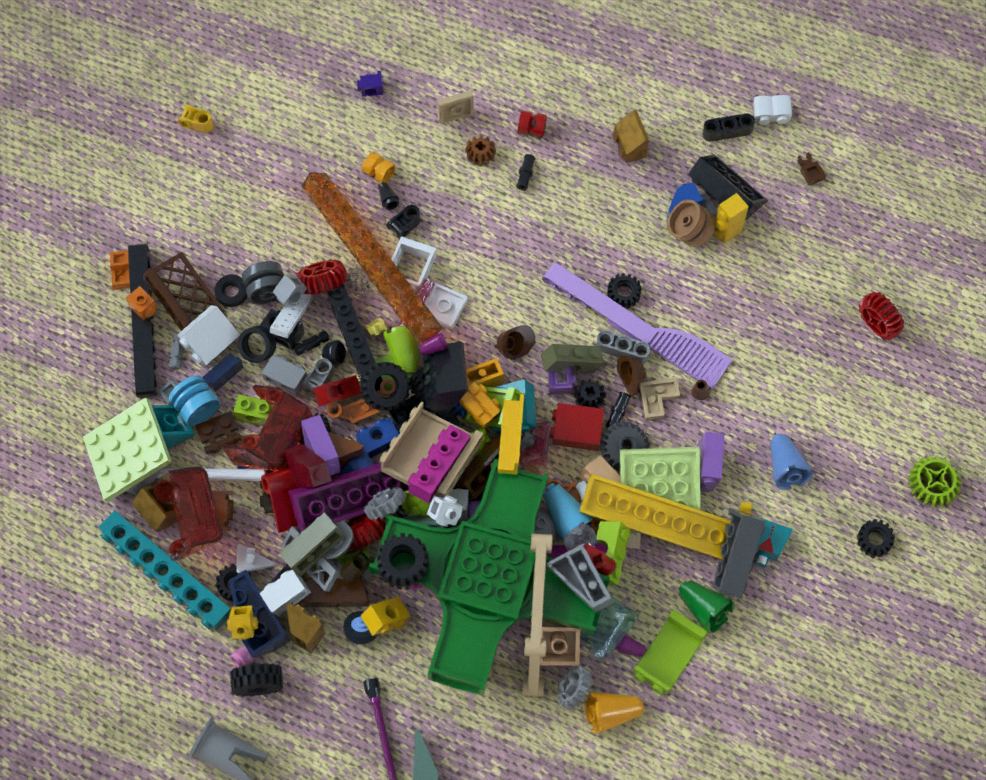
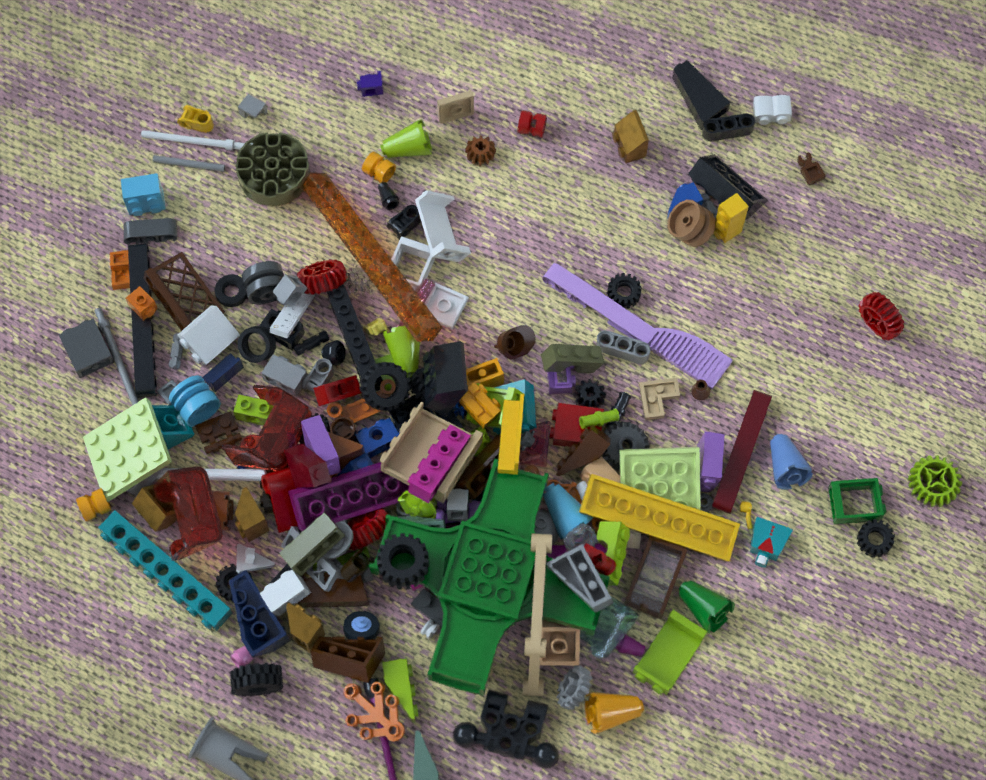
(86, 348): none -> dark grey panel
(93, 504): none -> light orange wheel
(105, 326): none -> light grey bar
(143, 194): none -> medium azure brick
(150, 230): none -> dark grey beam
(189, 163): none -> light grey bar
(228, 144): none -> white bar
(242, 622): yellow brick -> none
(249, 518): none -> pearl gold slope
(252, 107): none -> light grey panel
(272, 168): none -> olive brick
(344, 428): none -> reddish brown wheel
(348, 658): none -> reddish brown wedge
(376, 713): none -> orange plant
(385, 503): light grey gear -> none
(386, 616): yellow brick -> none
(398, 683): none -> lime slope
(408, 142): none -> lime cone
(429, 607): none -> dark grey plate
(429, 629): none -> white bush
(433, 344): magenta cone -> none
(438, 228): none -> white panel
(445, 510): white brick -> none
(525, 172): black pin -> none
(544, 755): none -> black connector
(589, 448): none -> reddish brown slope
(599, 418): none -> lime pin
(631, 373): reddish brown piece -> none
(655, 577): none -> clear door
(699, 94): none -> black slope
(706, 508): none -> dark grey plate
(738, 552): dark grey wedge -> none
(742, 452): none -> dark red beam
(876, 489): none -> green window

